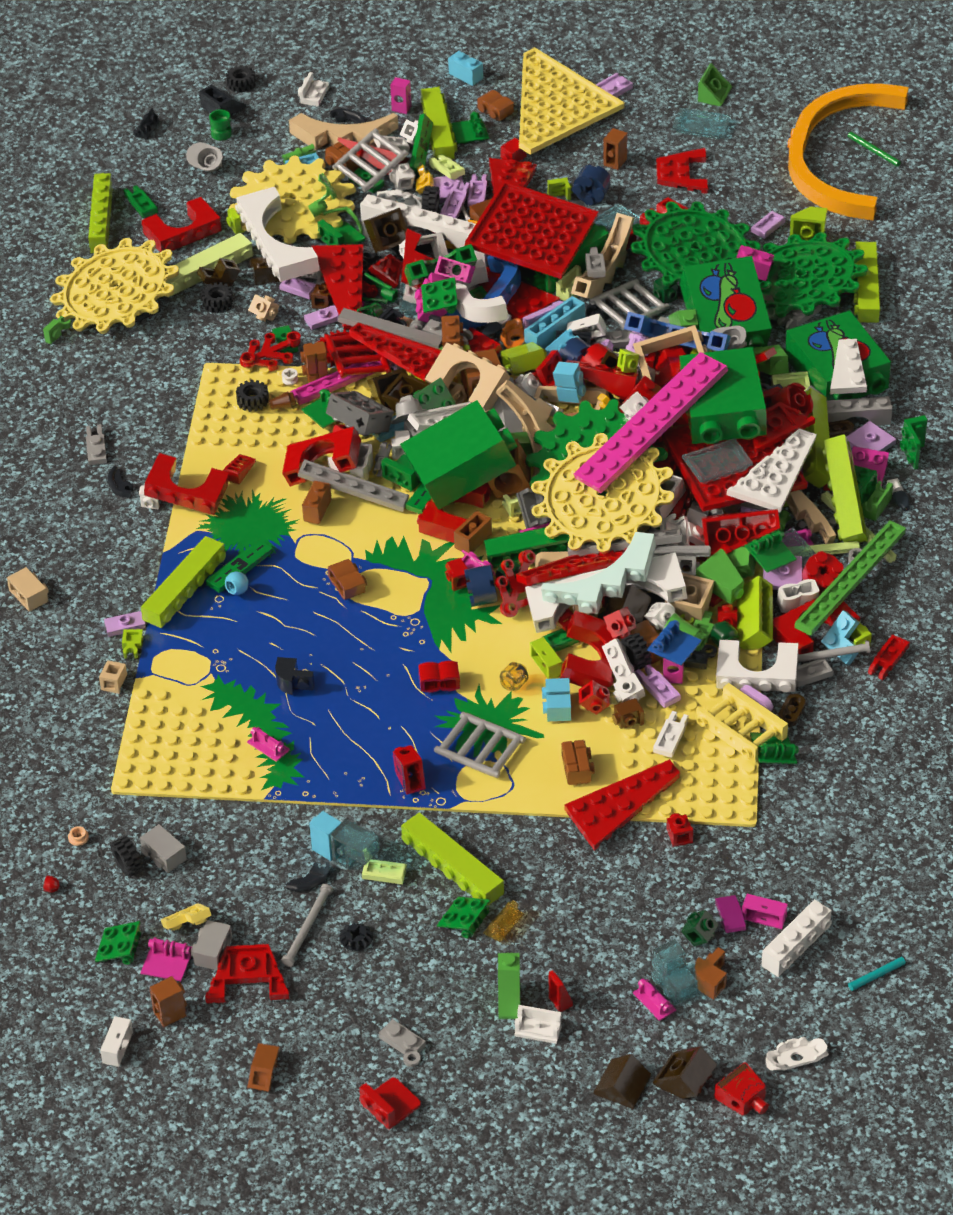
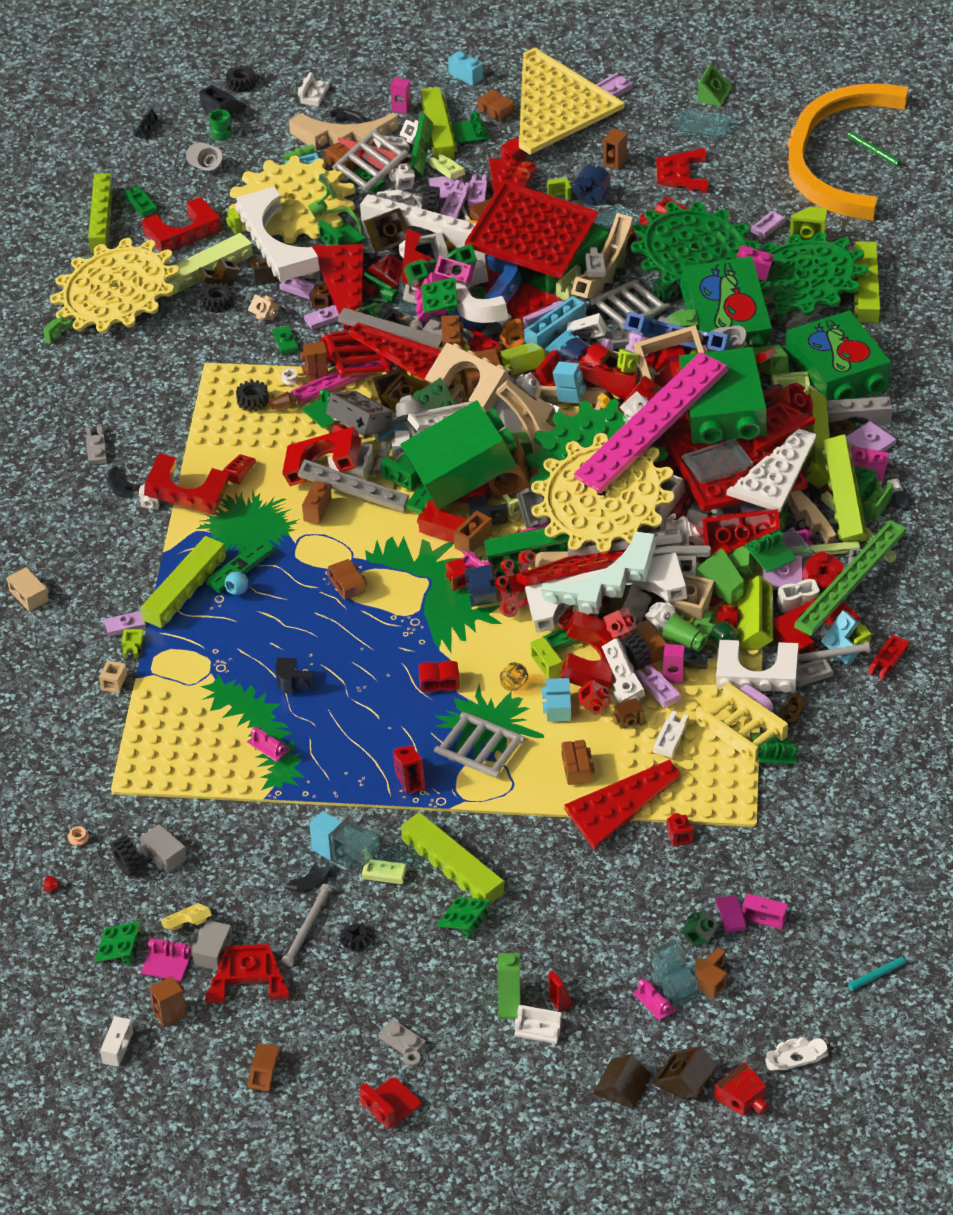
(251, 359): red plant -> none
(425, 179): yellow plate -> none
(498, 512): none -> black brick
(504, 922): clear yellow hinge -> none
(674, 644): blue hinge -> none
(796, 938): white brick -> none
(848, 369): white wing -> none
(913, 438): green bracket -> none

